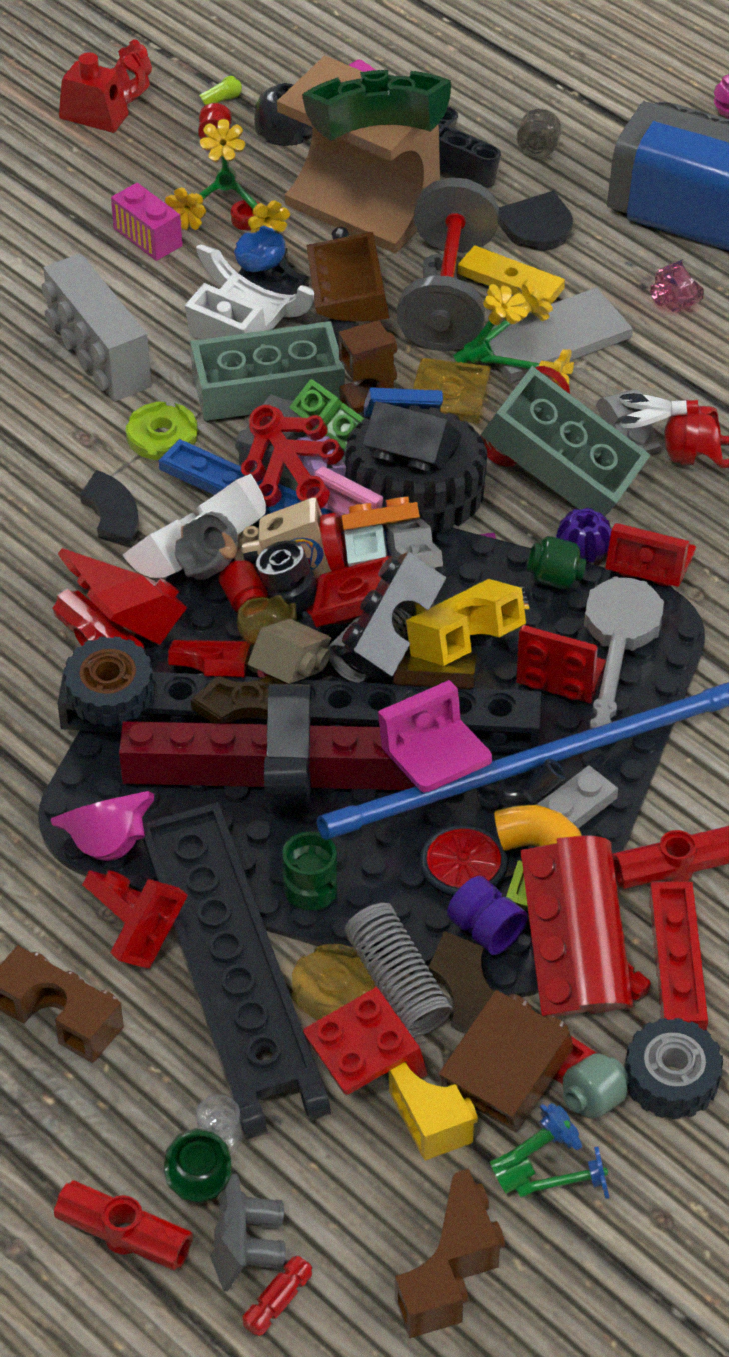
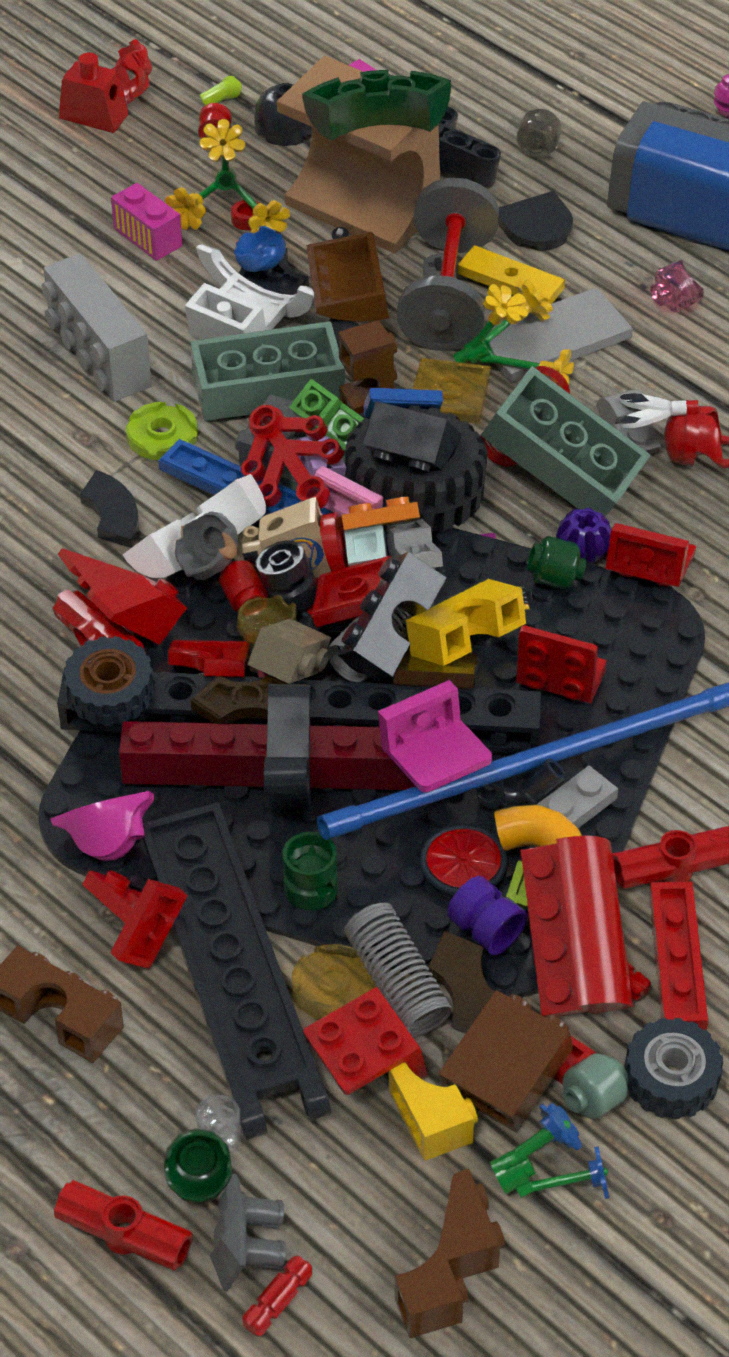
(620, 616): light grey piece -> none

